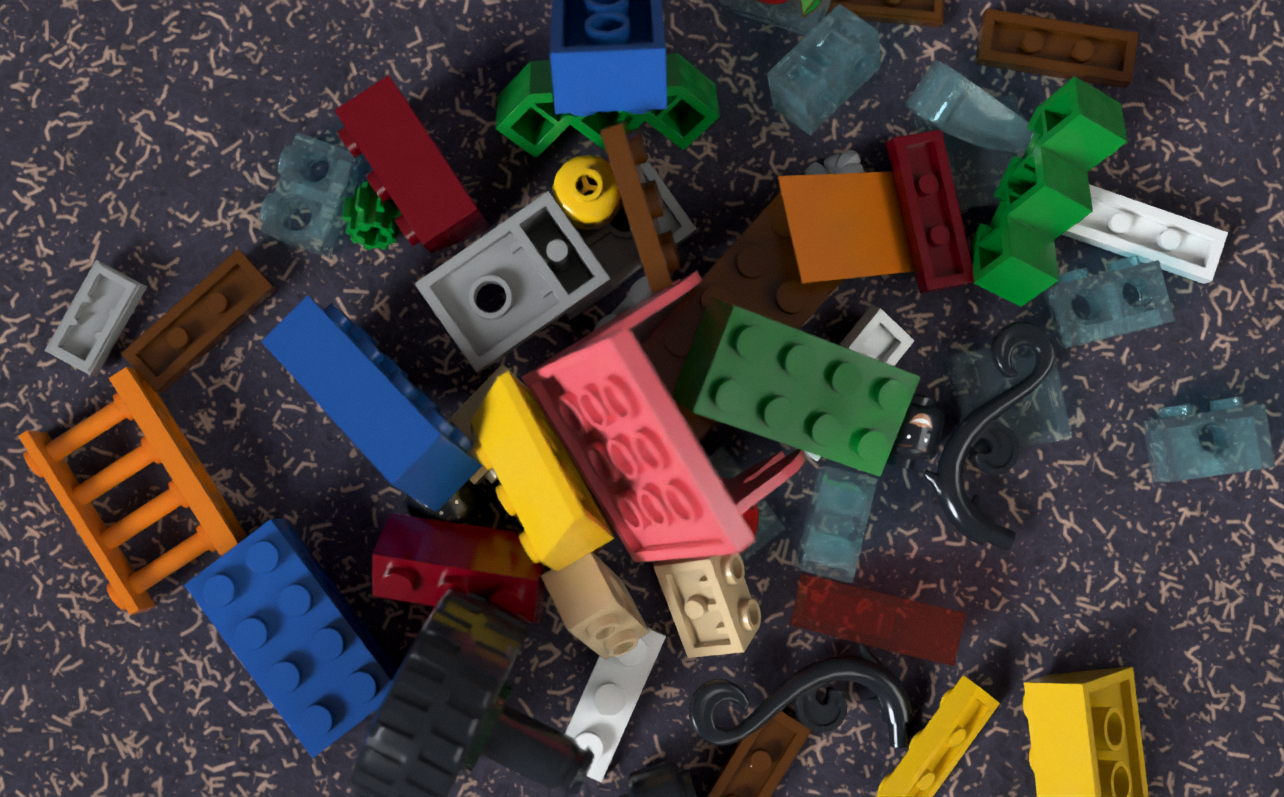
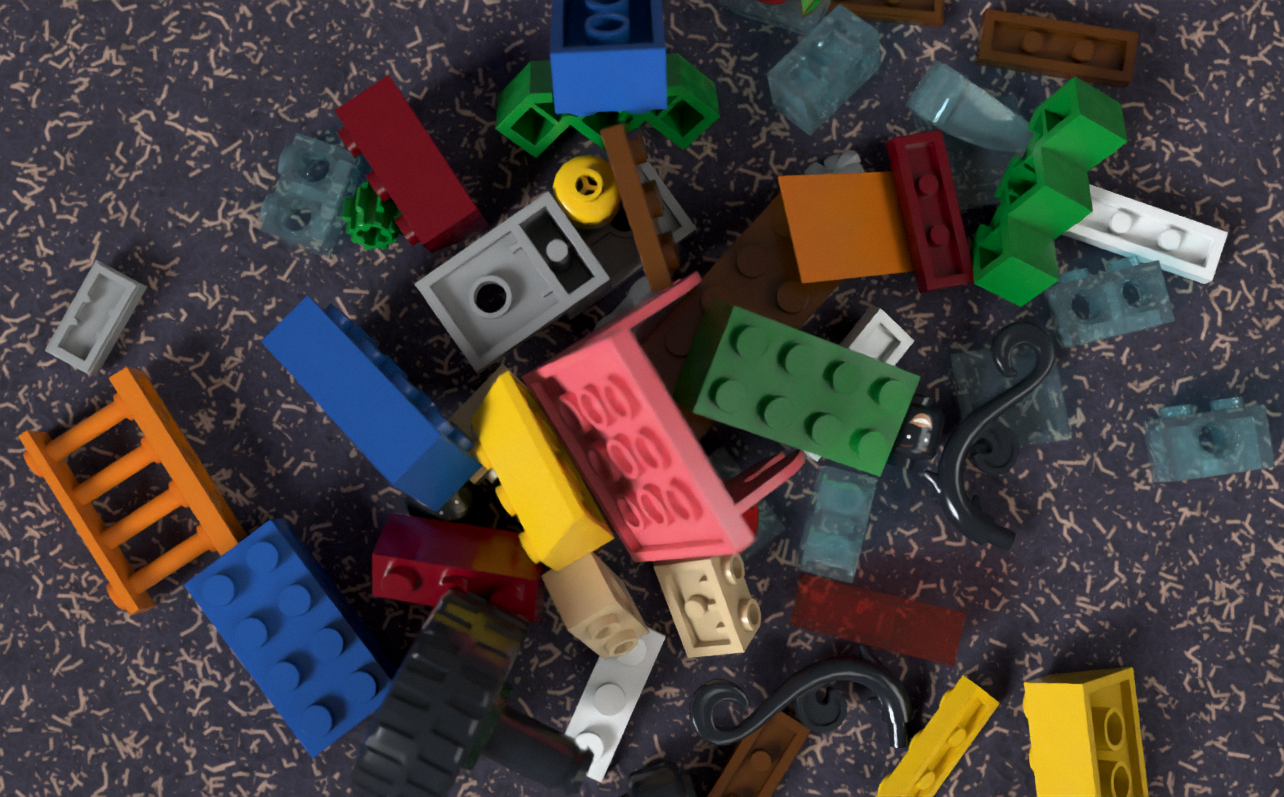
(199, 321): reddish brown plate -> none

